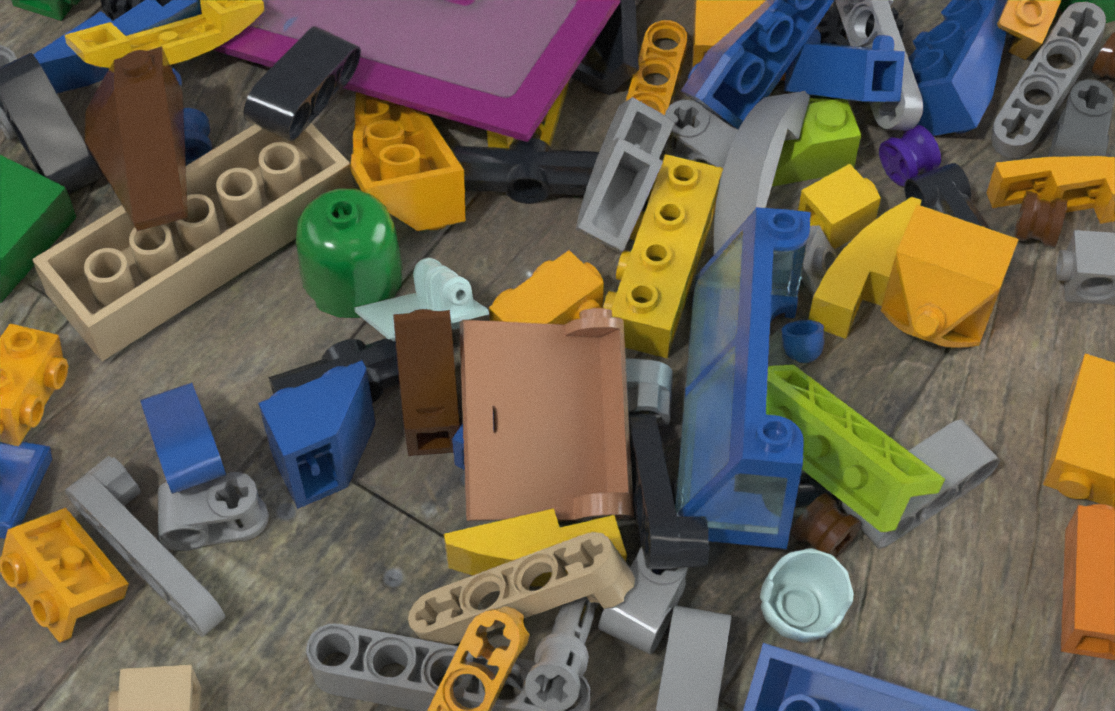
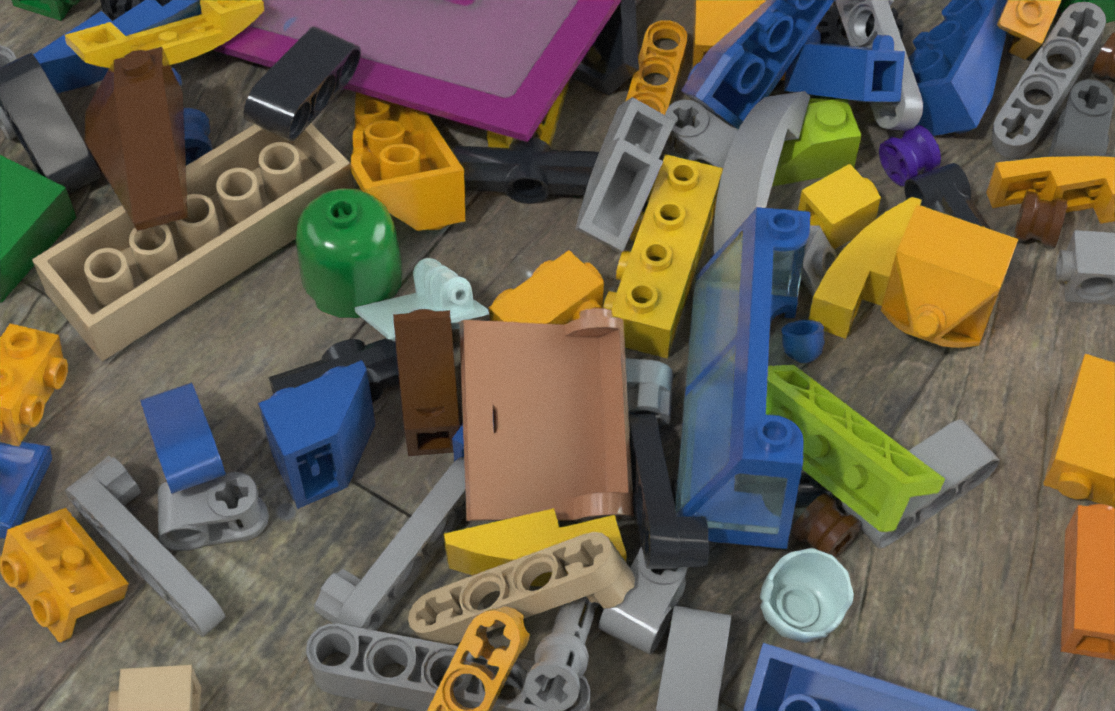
(371, 600): none -> light grey beam

